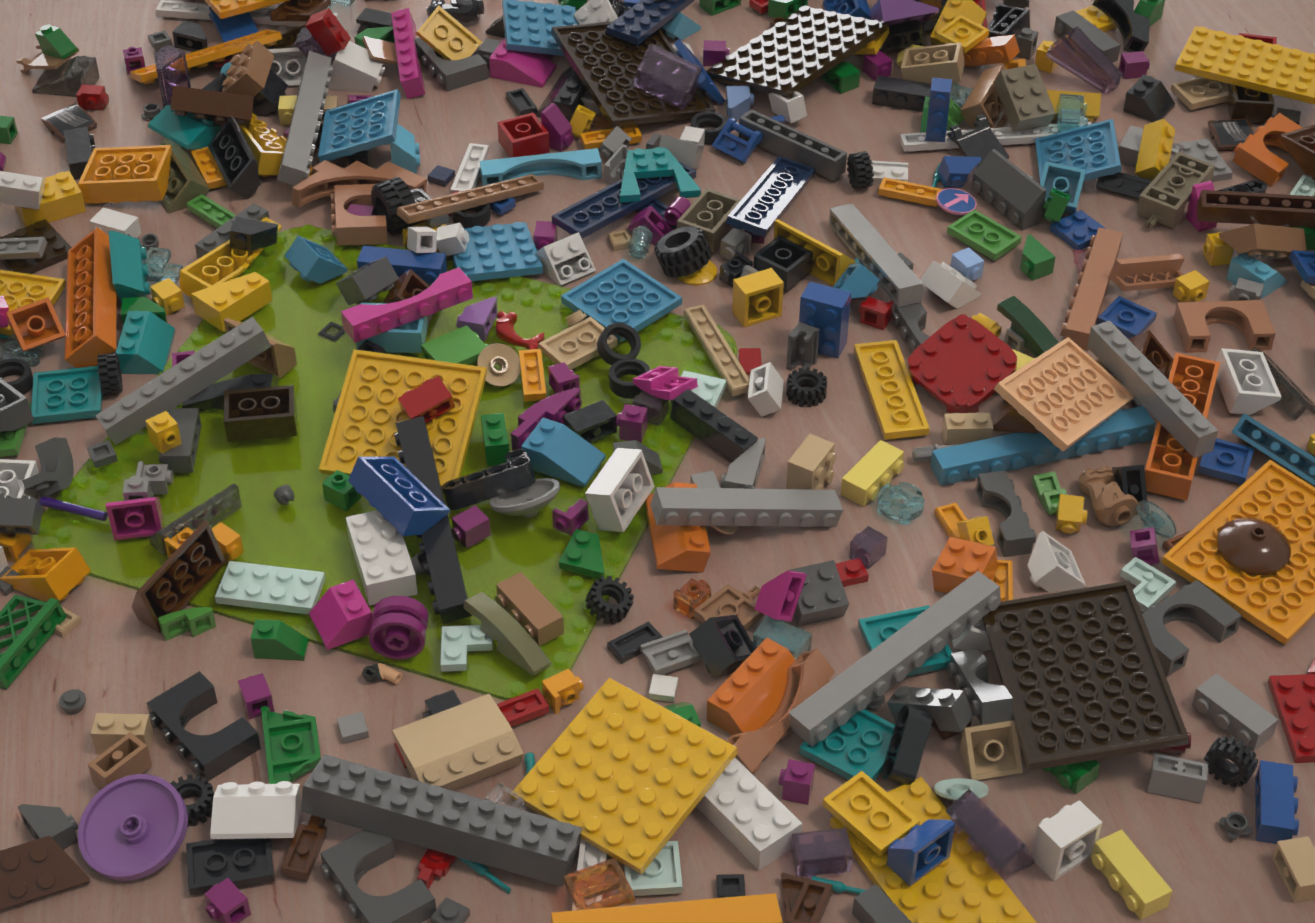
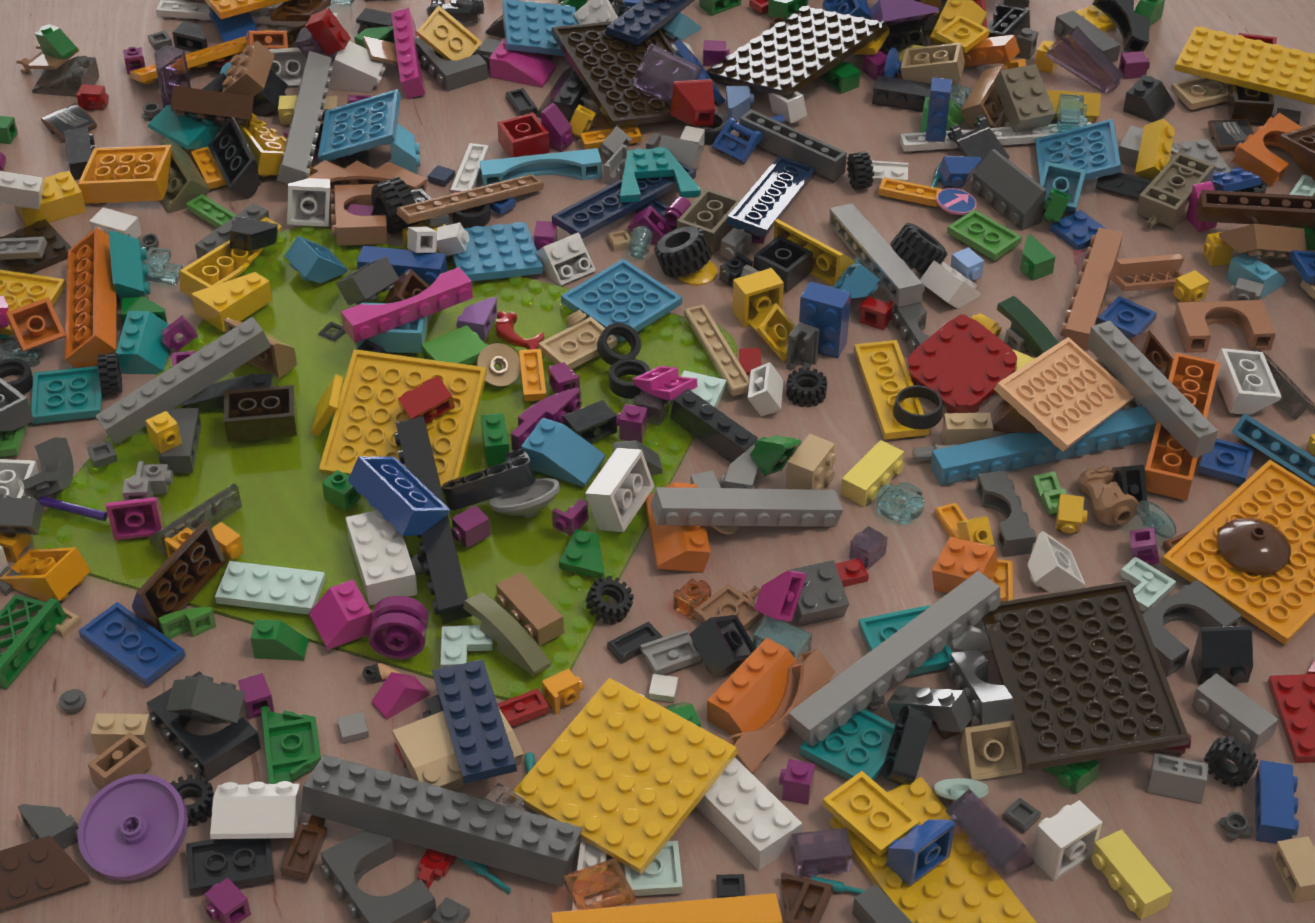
(132, 643): none -> blue plate
(168, 296): yellow brick -> none
(179, 326): none -> magenta brick
(205, 700): none -> dark grey brick
(268, 39): none -> orange brick
(284, 495): dark grey hinge -> none
(309, 202): none -> white slope
(327, 405): none -> yellow tile
(398, 693): none -> dark pink slope
(474, 721): none -> dark blue plate
(693, 102): none -> red slope
(773, 453): none -> green slope
(774, 329): none -> yellow slope
(892, 64): none -> blue dish
(917, 421): none -> black tyre
(918, 247): none -> black tyre
(1021, 815): none -> dark grey tile
(1223, 652): none -> black slope
(1235, 180): none -> blue plate

